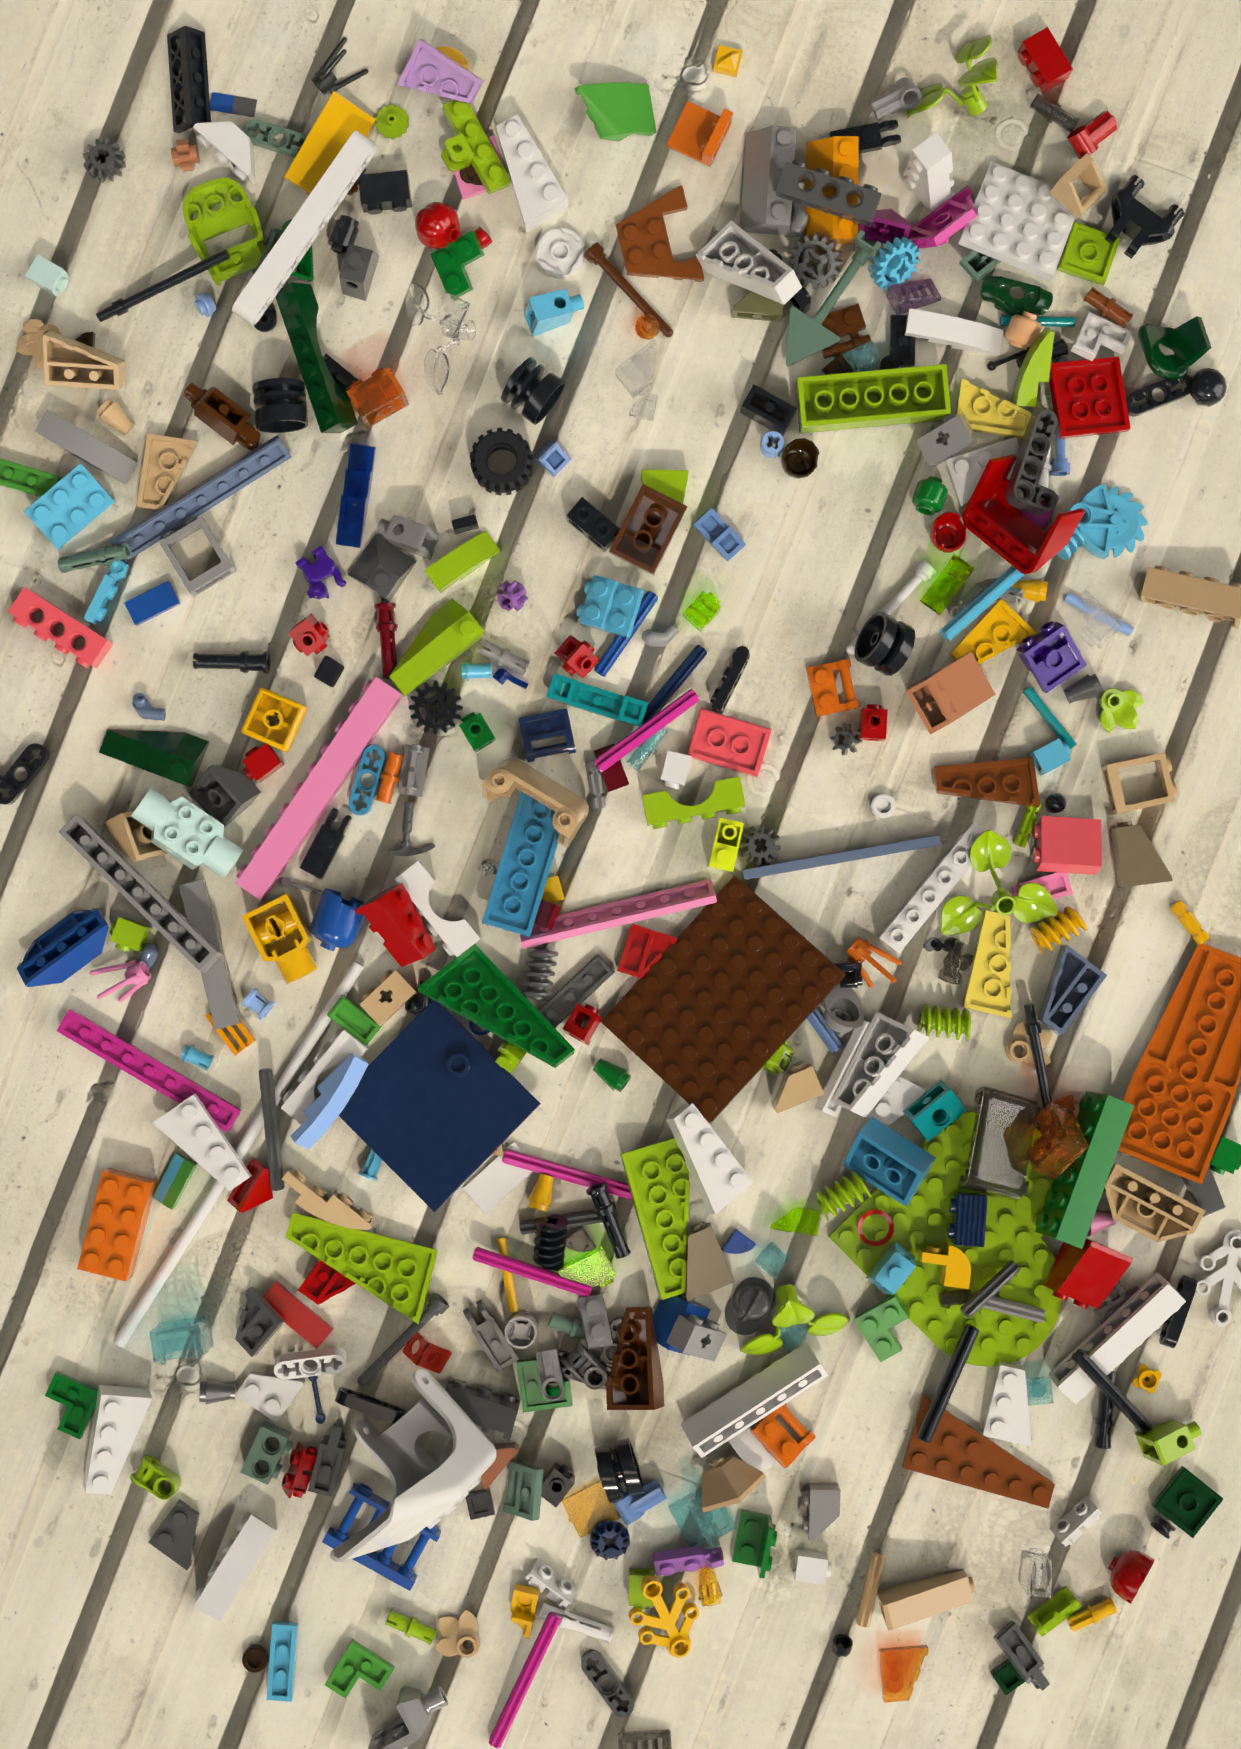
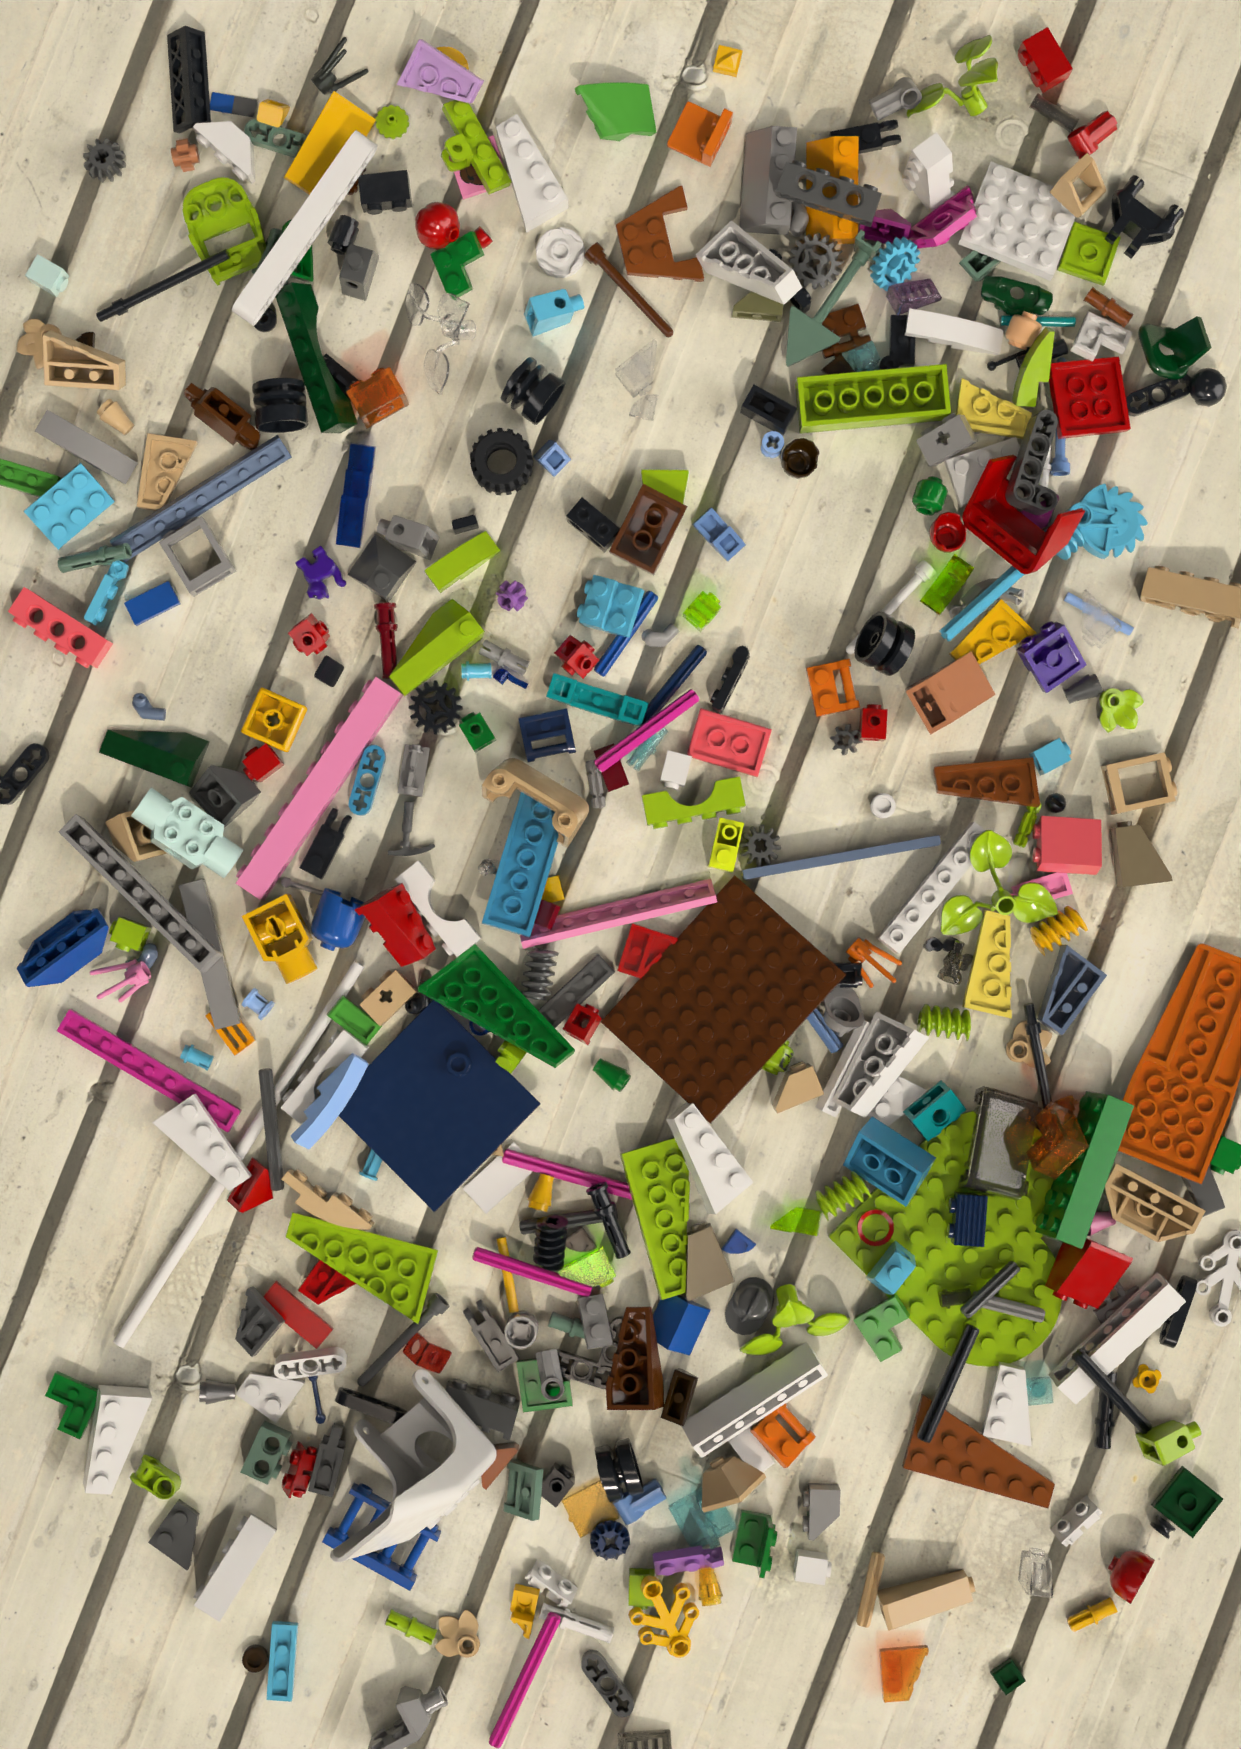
(117, 1224): orange brick -> none
(175, 1180): bright green slope -> none
(181, 1339): clear light blue container -> none
(205, 304): light blue plate -> none
(245, 661): black pin -> none
(272, 112): none -> yellow slope
(357, 1663): bright green plate -> none
(389, 777): orange pin -> none
(480, 1504): black tile -> none
(584, 1365): dark grey piece -> none
(642, 329): clear orange plate -> none
(679, 1397): none -> dark brown slope
(697, 1337): light grey brick -> none
(772, 1259): clear light blue slope -> none
(793, 1336): clear light blue slope -> none
(846, 1642): black hinge -> none
(955, 1264): yellow brick -> none
(1022, 1655): dark grey hinge -> none
(1033, 589): yellow cone -> none
(1049, 717): teal bar -> none
(1054, 1611): lime hinge -> none
(1189, 922): yellow axle -> none

